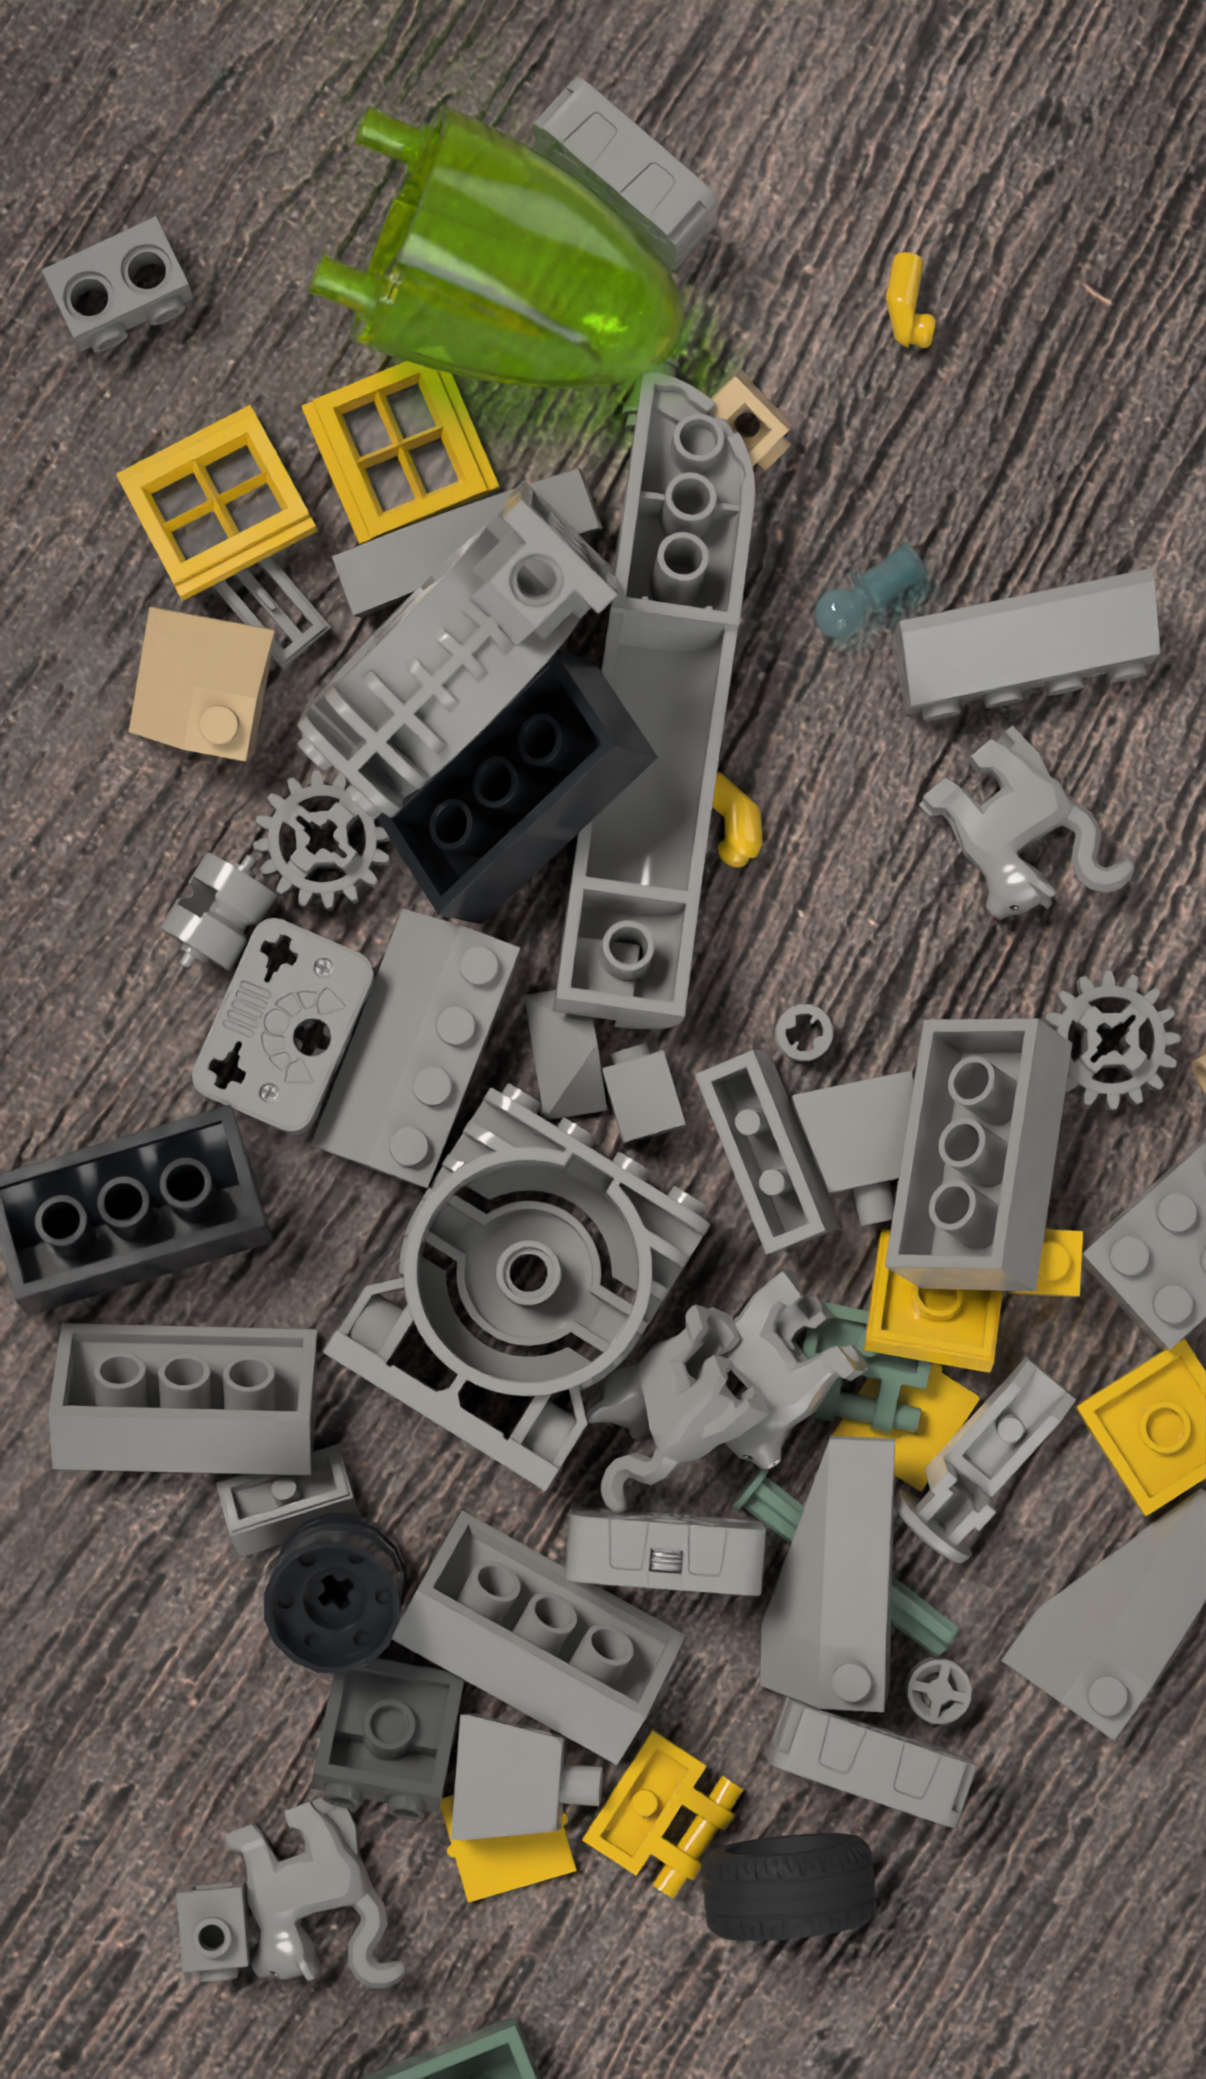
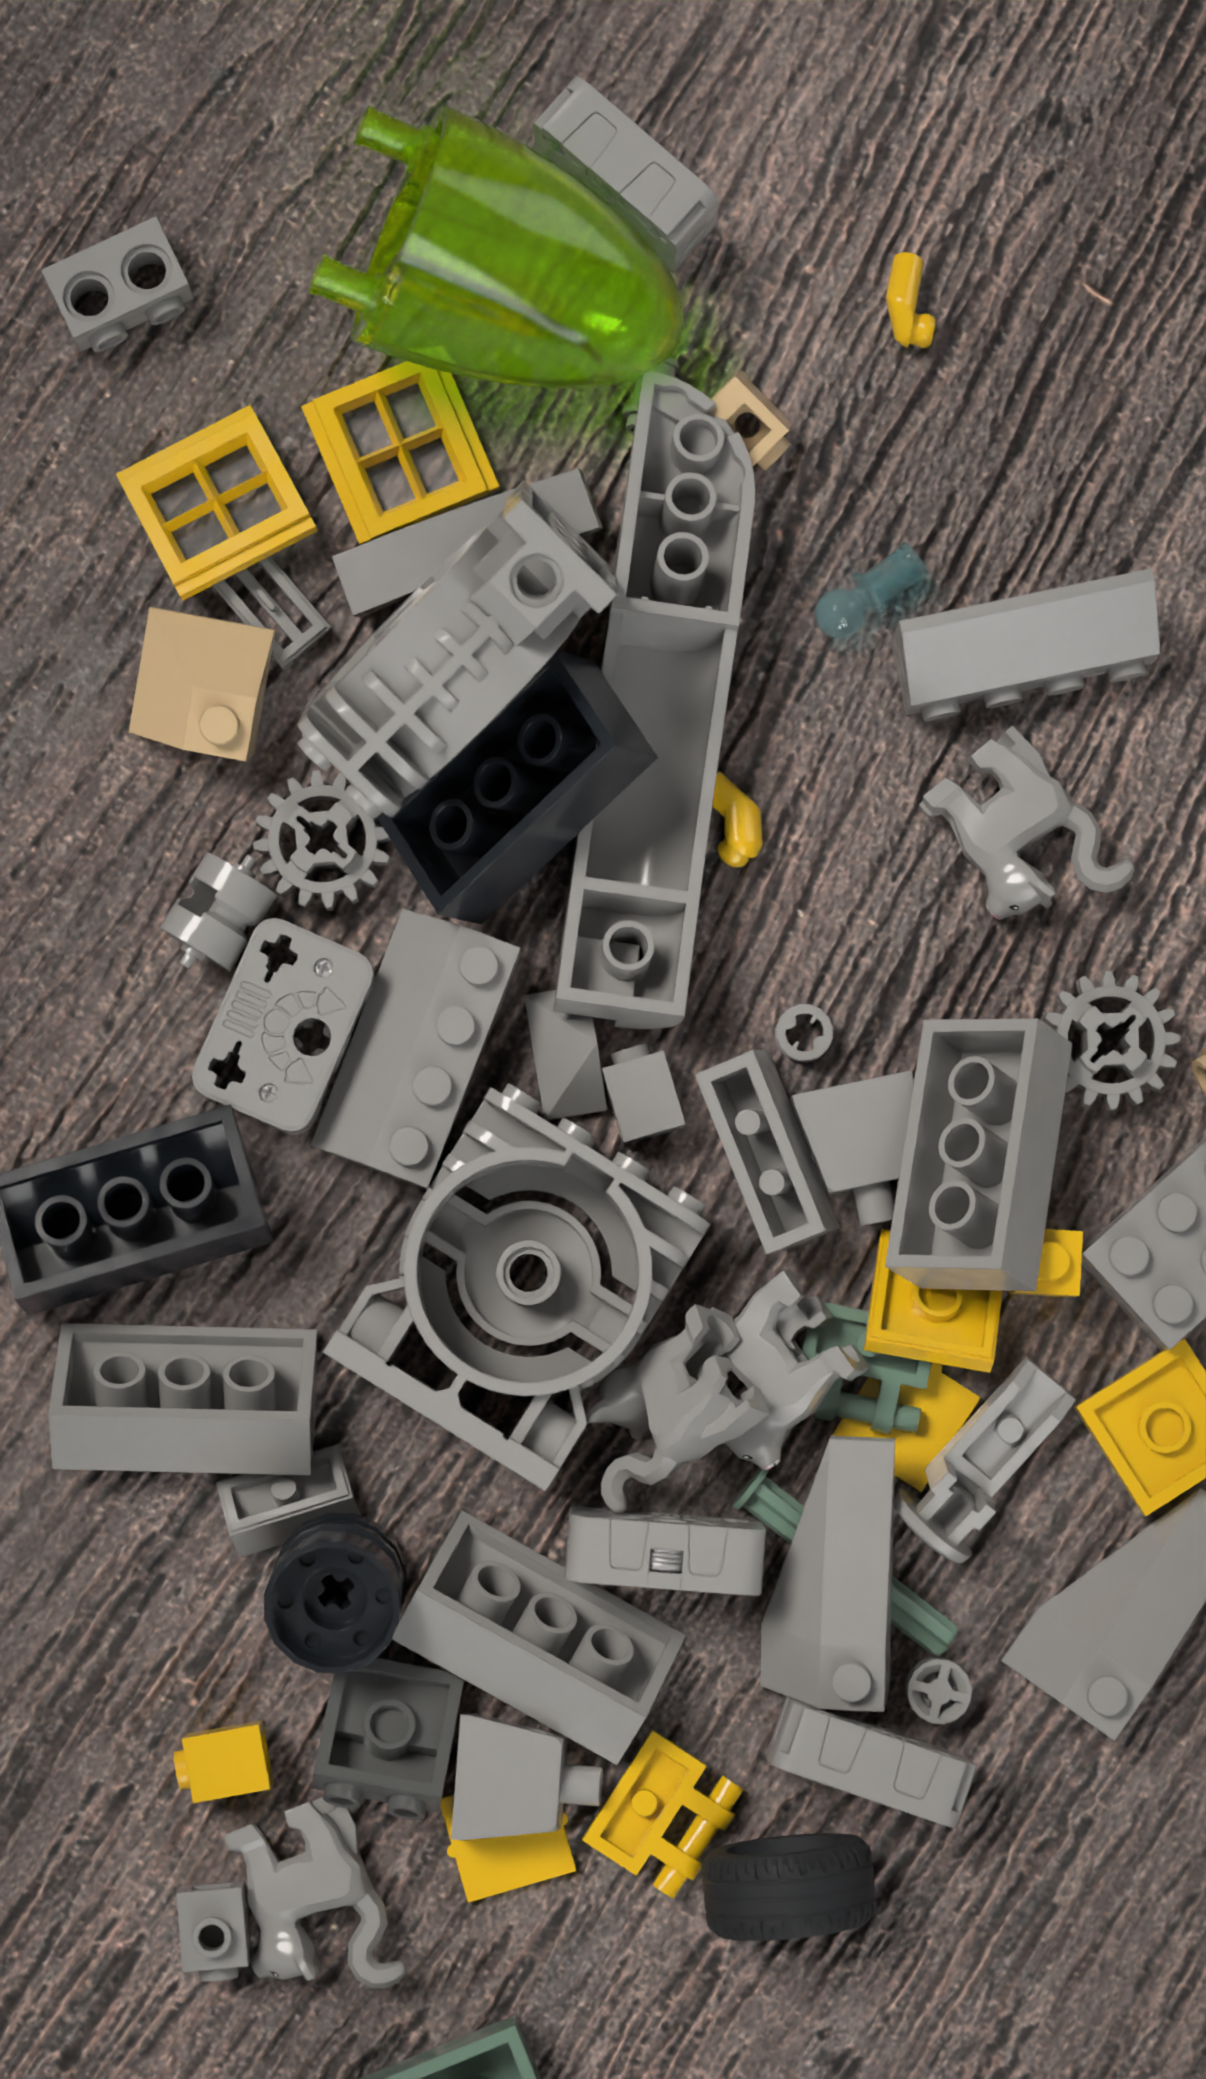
(224, 1762): none -> yellow brick

